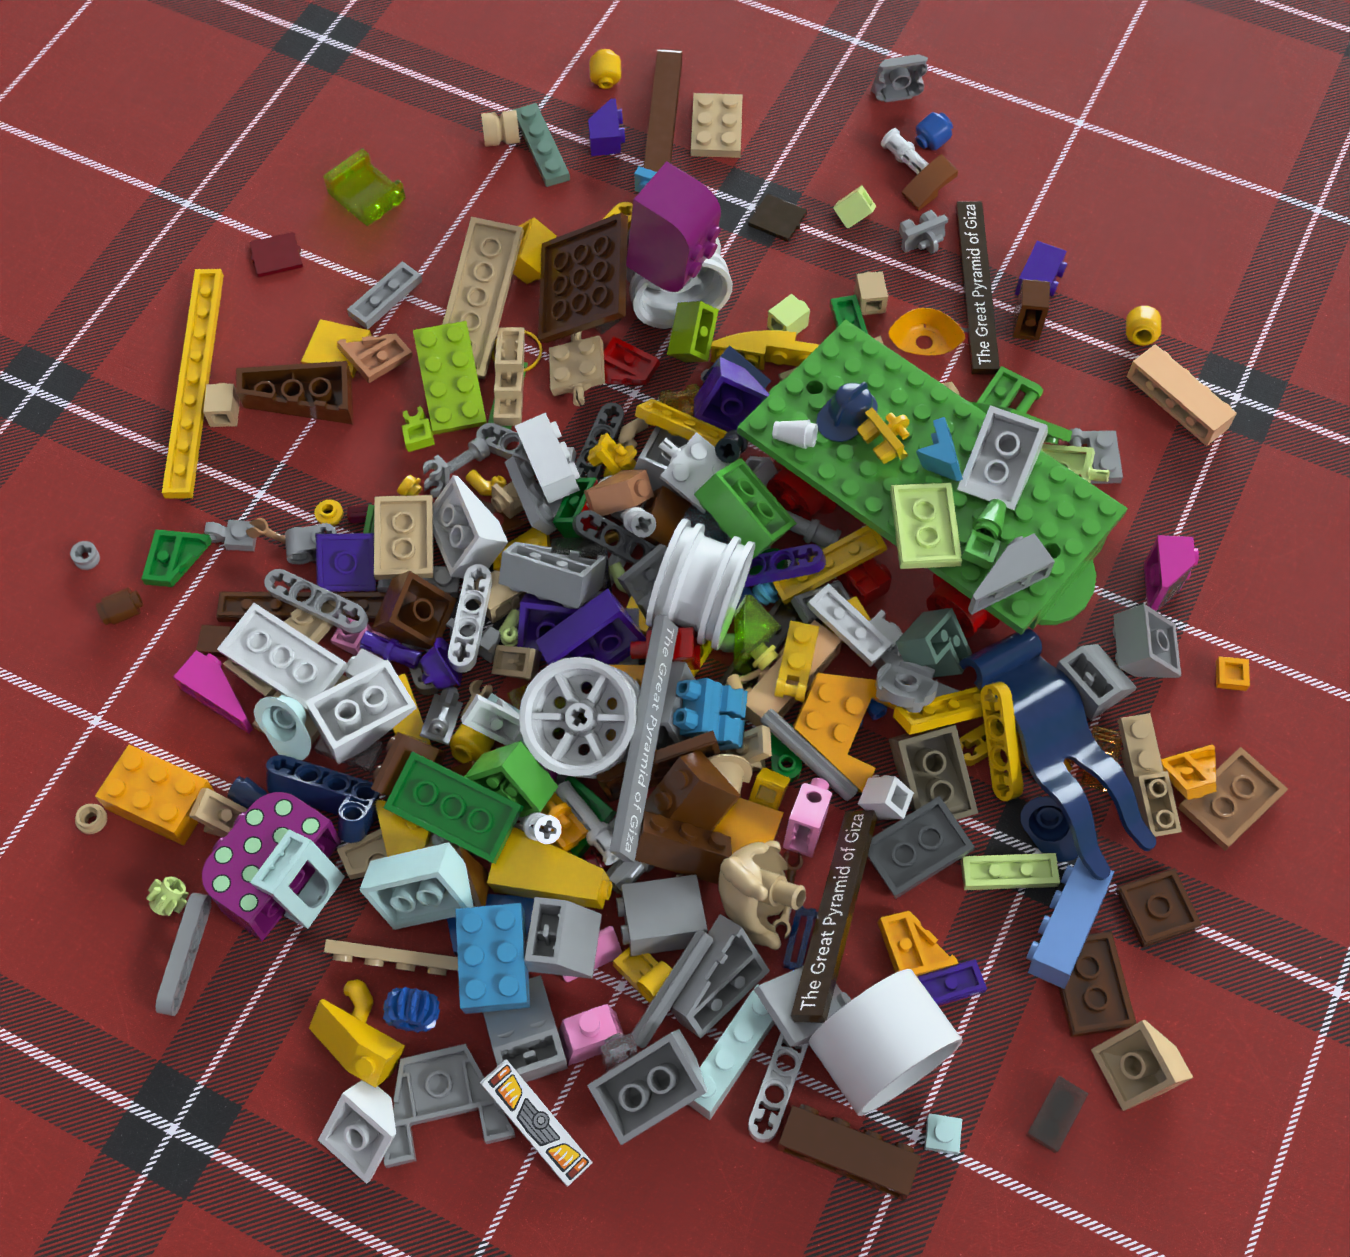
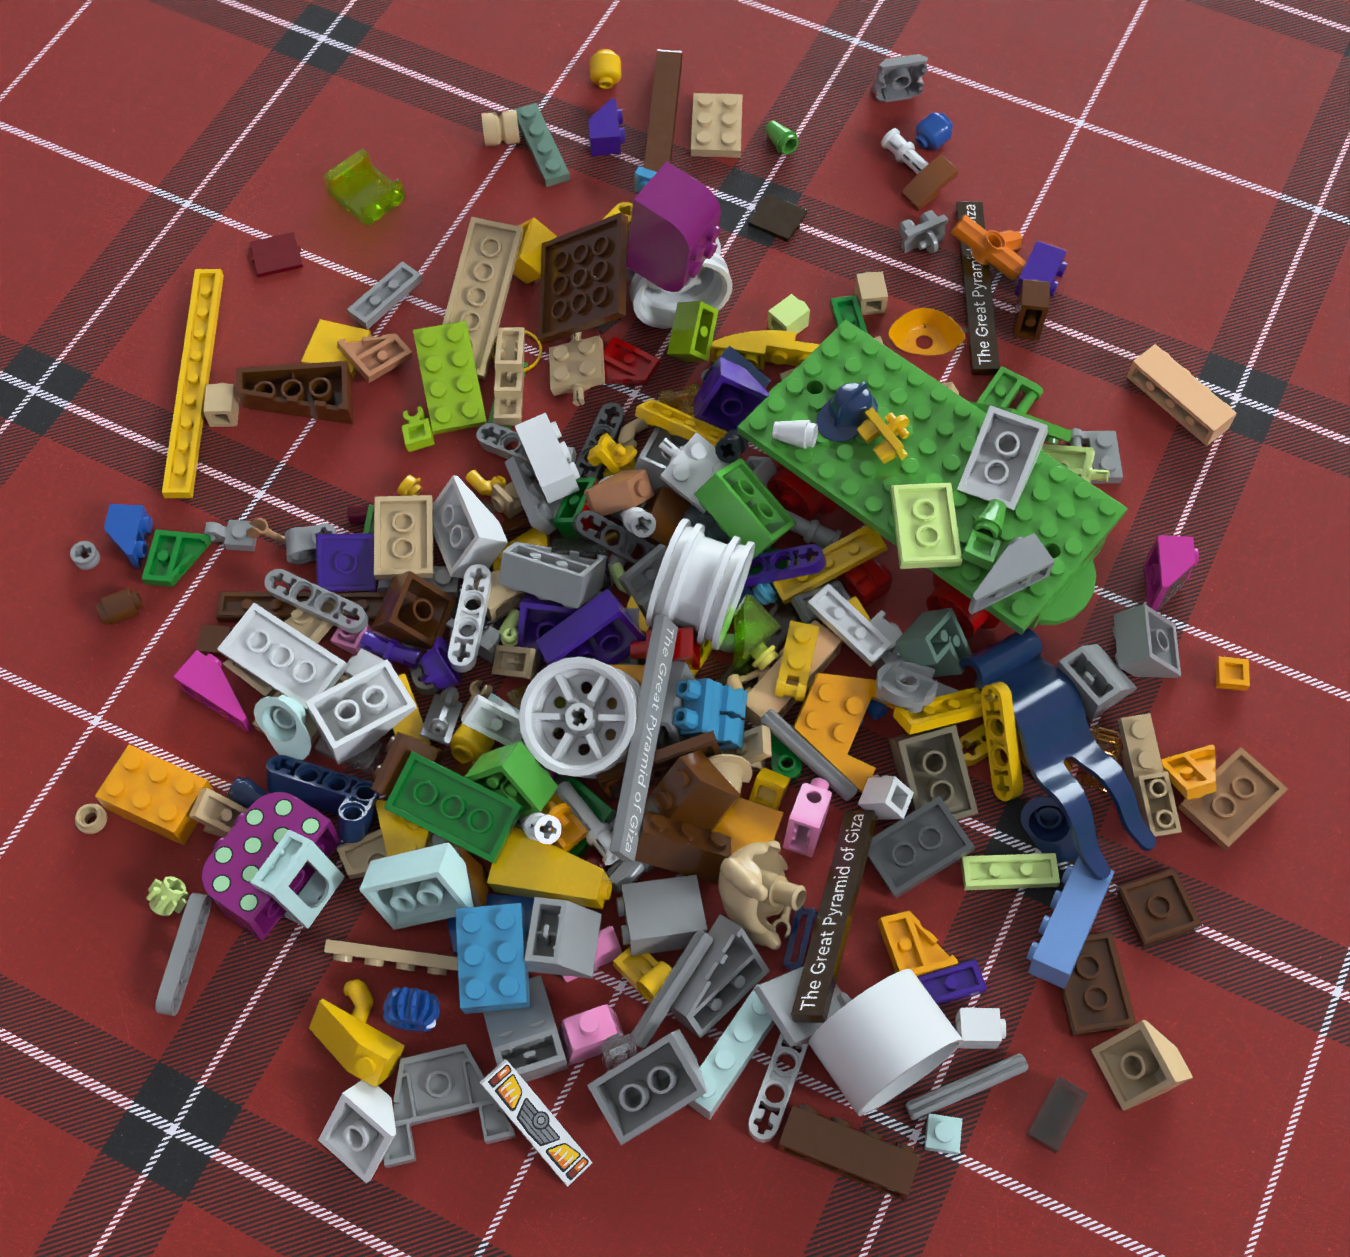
(129, 530): none -> blue slope
(331, 518): yellow plate -> none
(440, 477): light grey bar -> none
(782, 137): none -> bright green cone
(792, 868): reddish brown hand -> none
(854, 207): yellowish green panel -> none
(941, 456): dark azure slope -> none
(966, 1086): none -> light grey axle
(980, 1027): none -> white brick
(992, 246): none -> orange piece
(1143, 325): yellow head -> none

